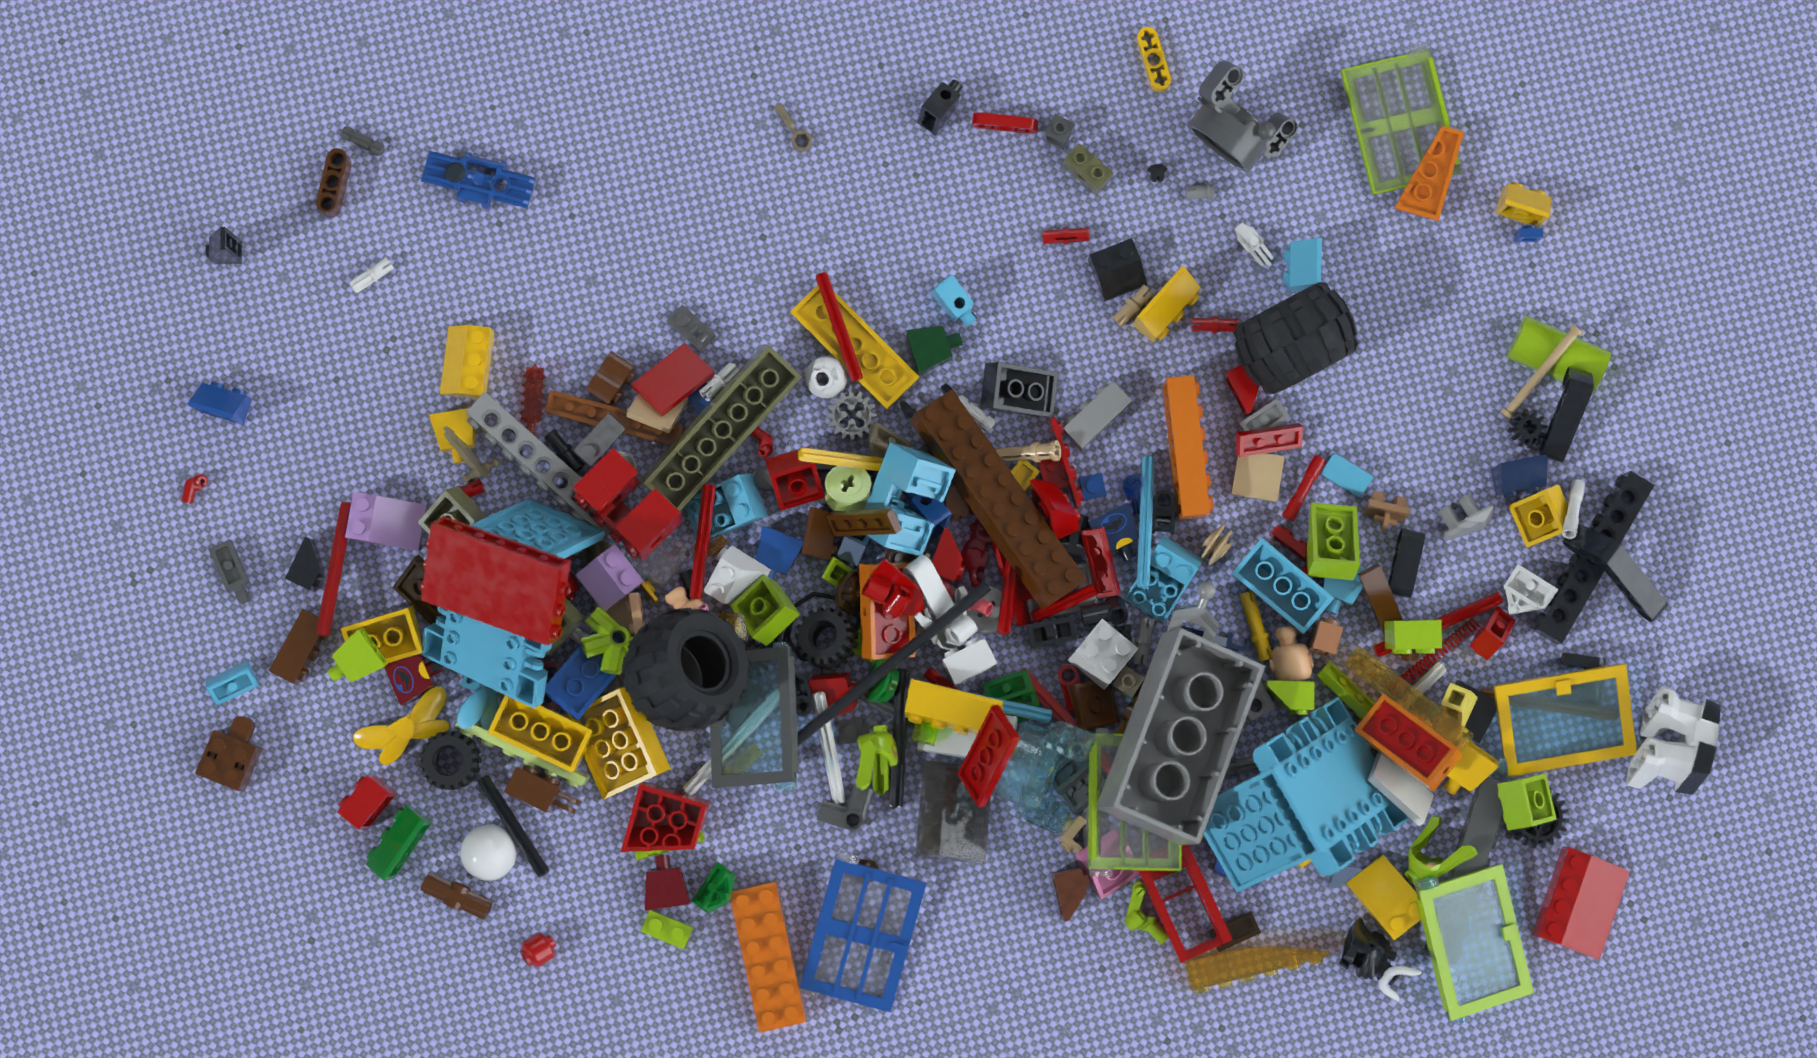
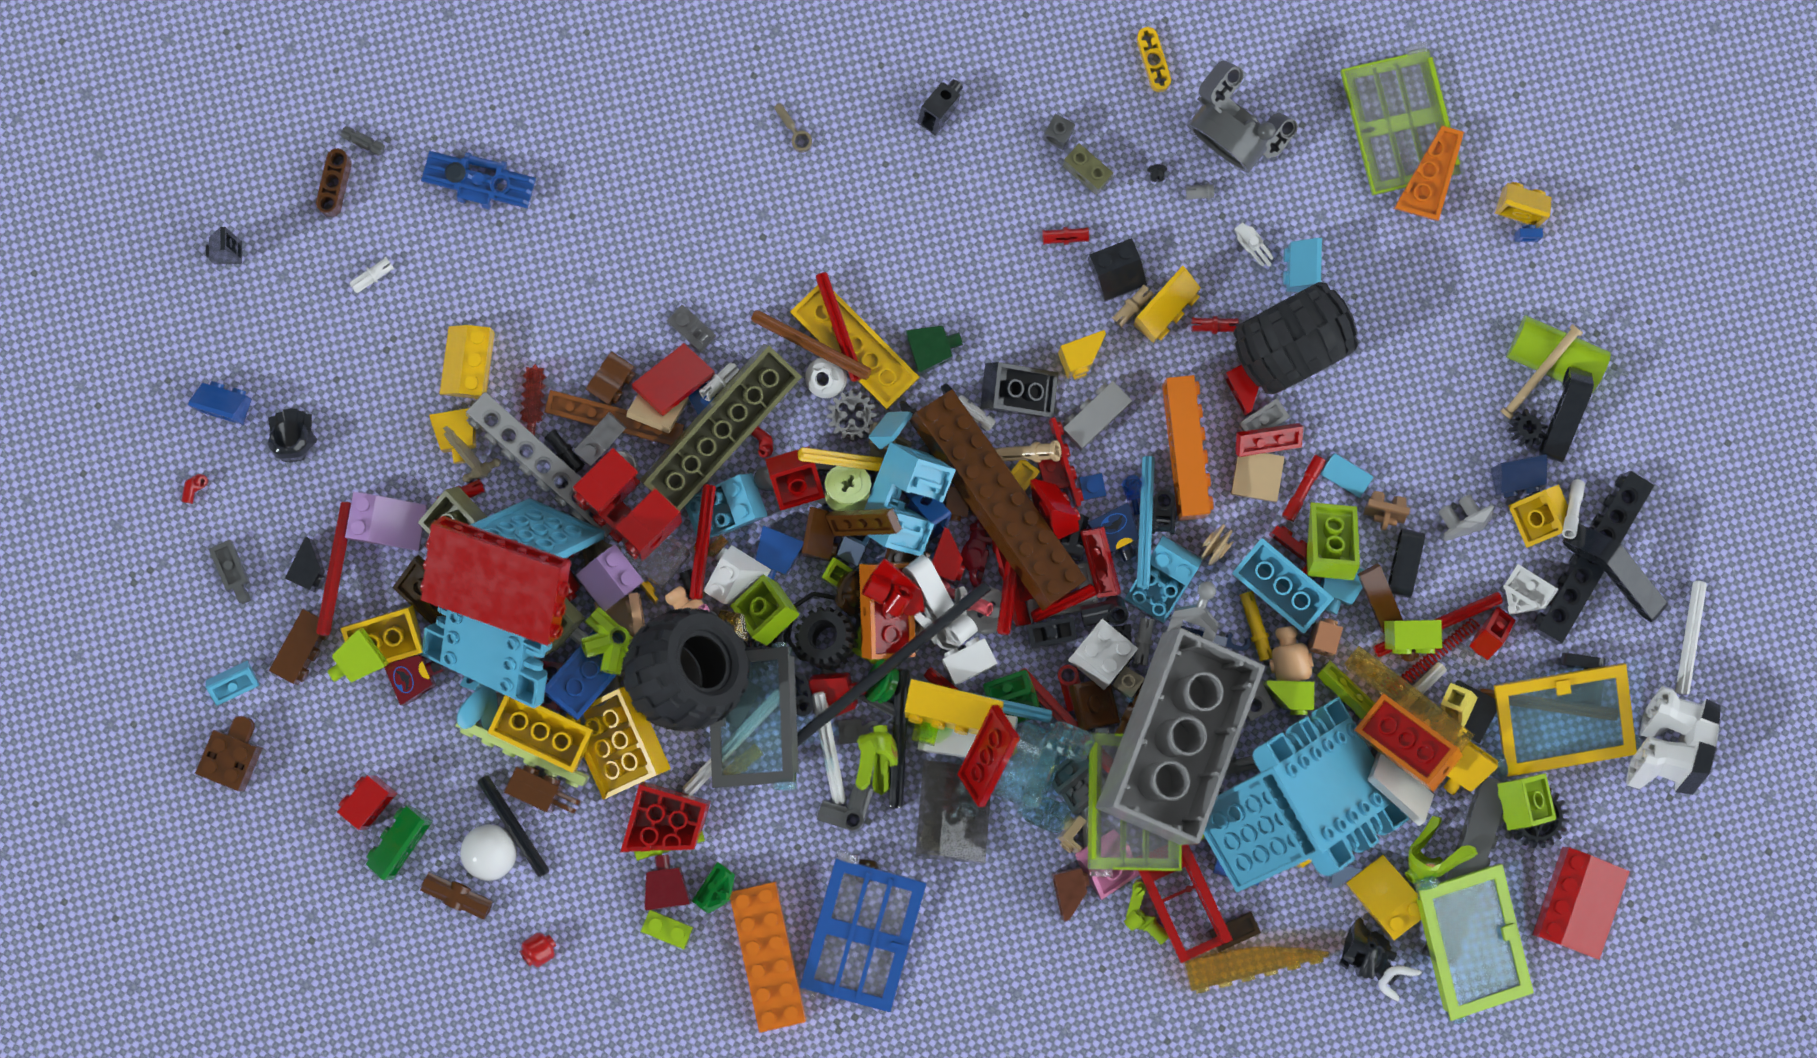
(290, 435): none -> black hair
(416, 725): yellow piece -> none
(430, 756): black tyre -> none
(811, 344): none -> dark orange axle
(889, 428): none -> medium azure slope
(945, 295): medium azure torso -> none
(1005, 123): red beam -> none
(1079, 354): none -> yellow slope
(1691, 637): none -> white axle

